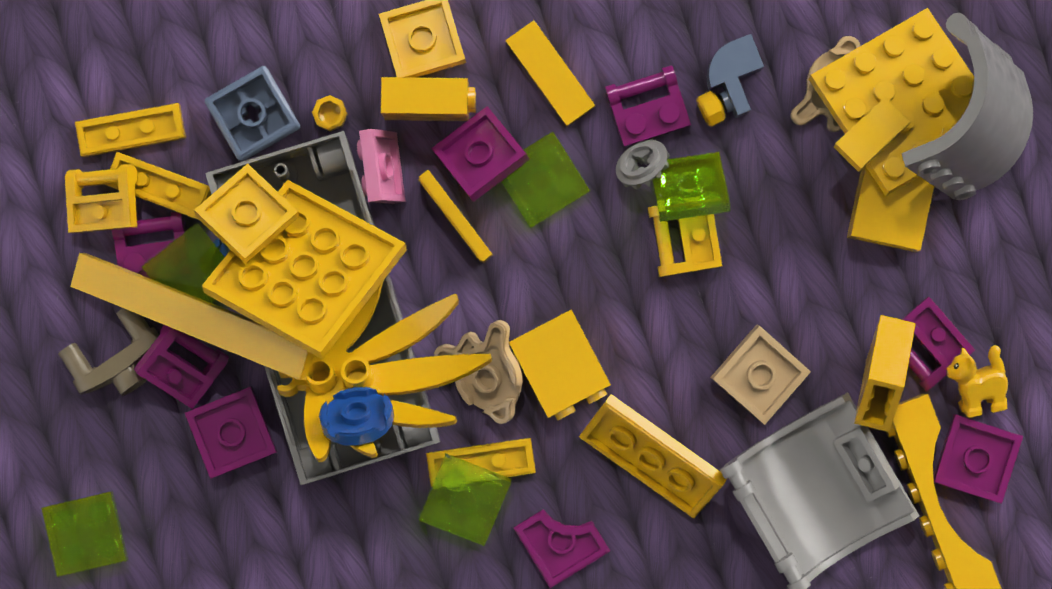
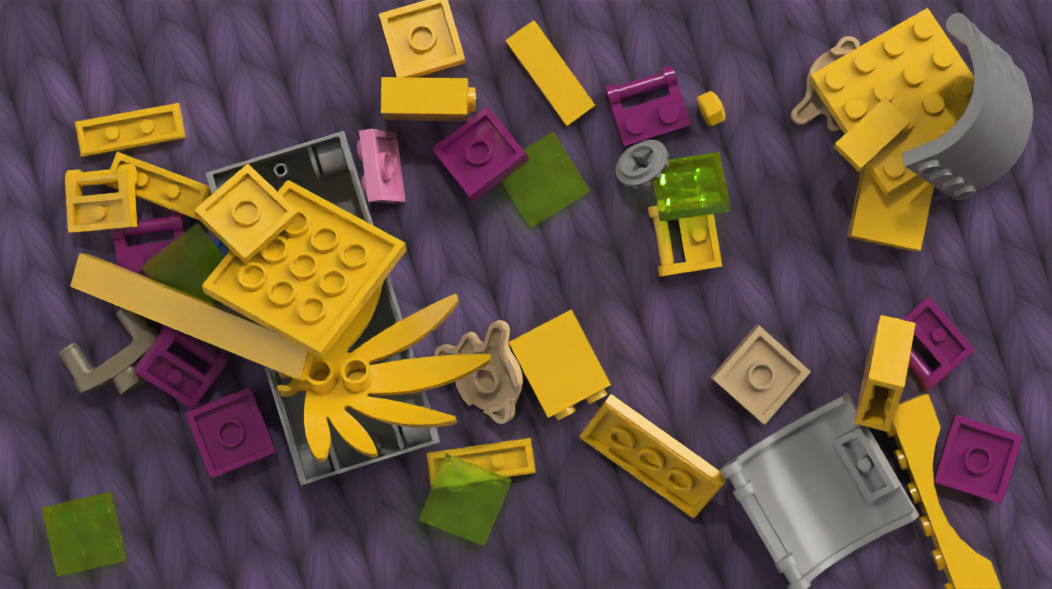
(229, 109): sand blue brick -> none
(329, 113): yellow tile -> none
(356, 416): blue tile -> none
(455, 216): yellow tile -> none
(560, 548): magenta tile -> none
(729, 65): sand blue brick -> none
(980, 383): yellow animal -> none

